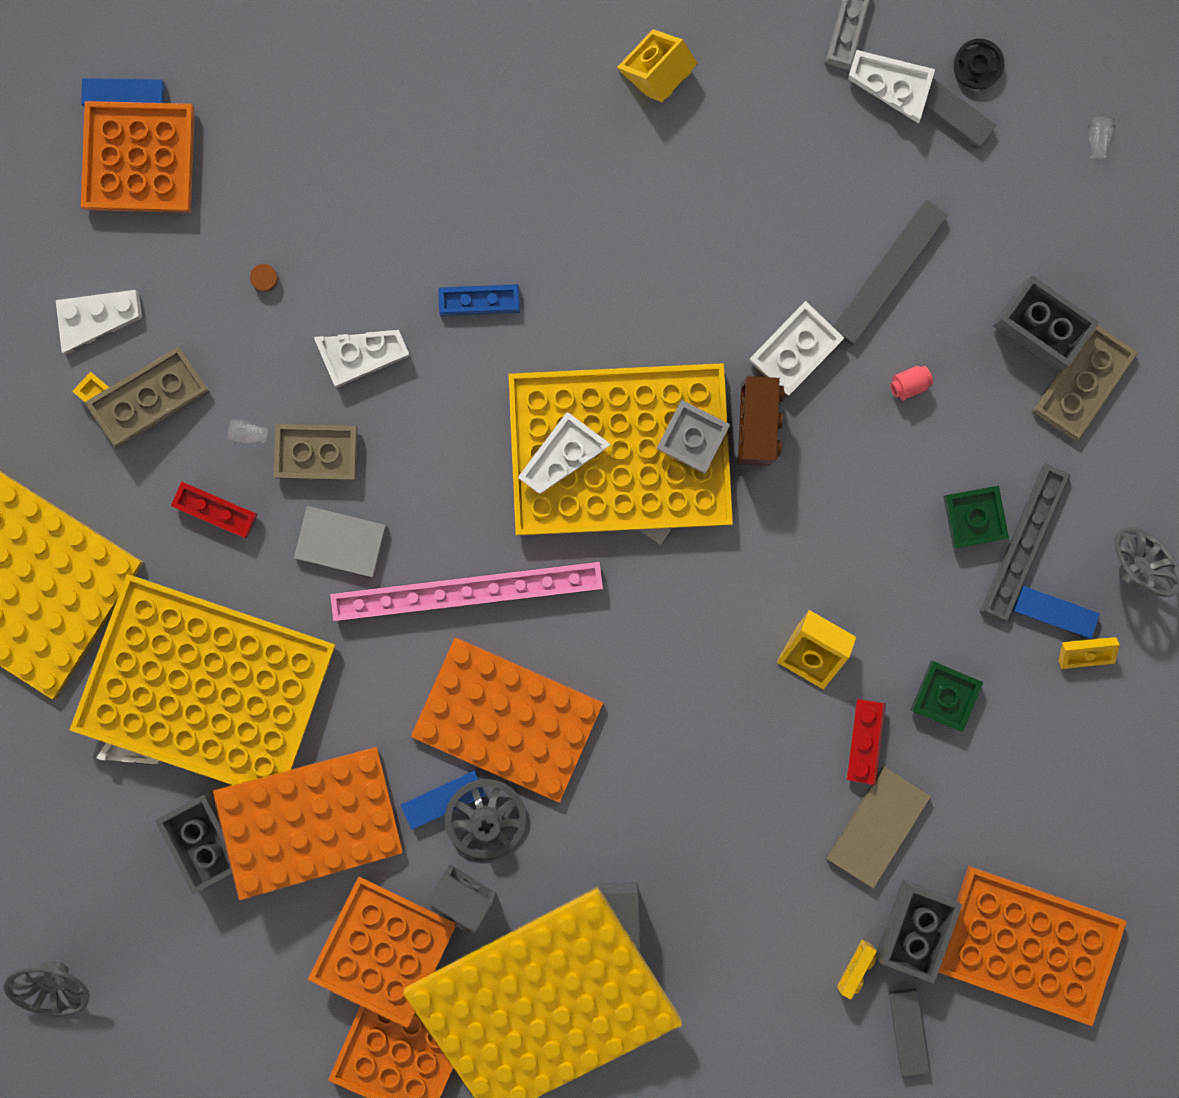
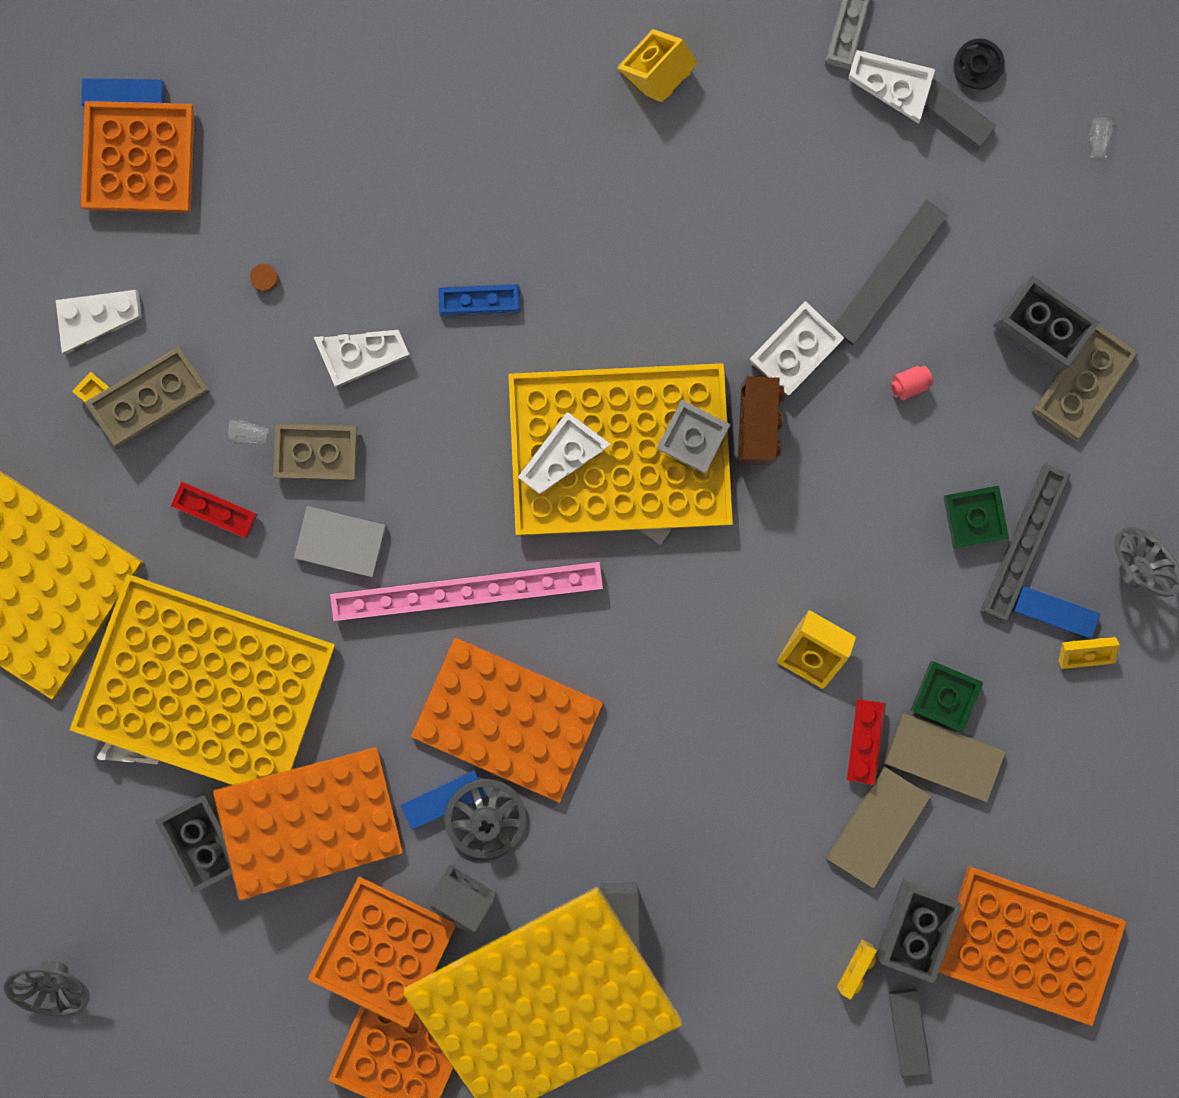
(944, 757): none -> dark tan tile

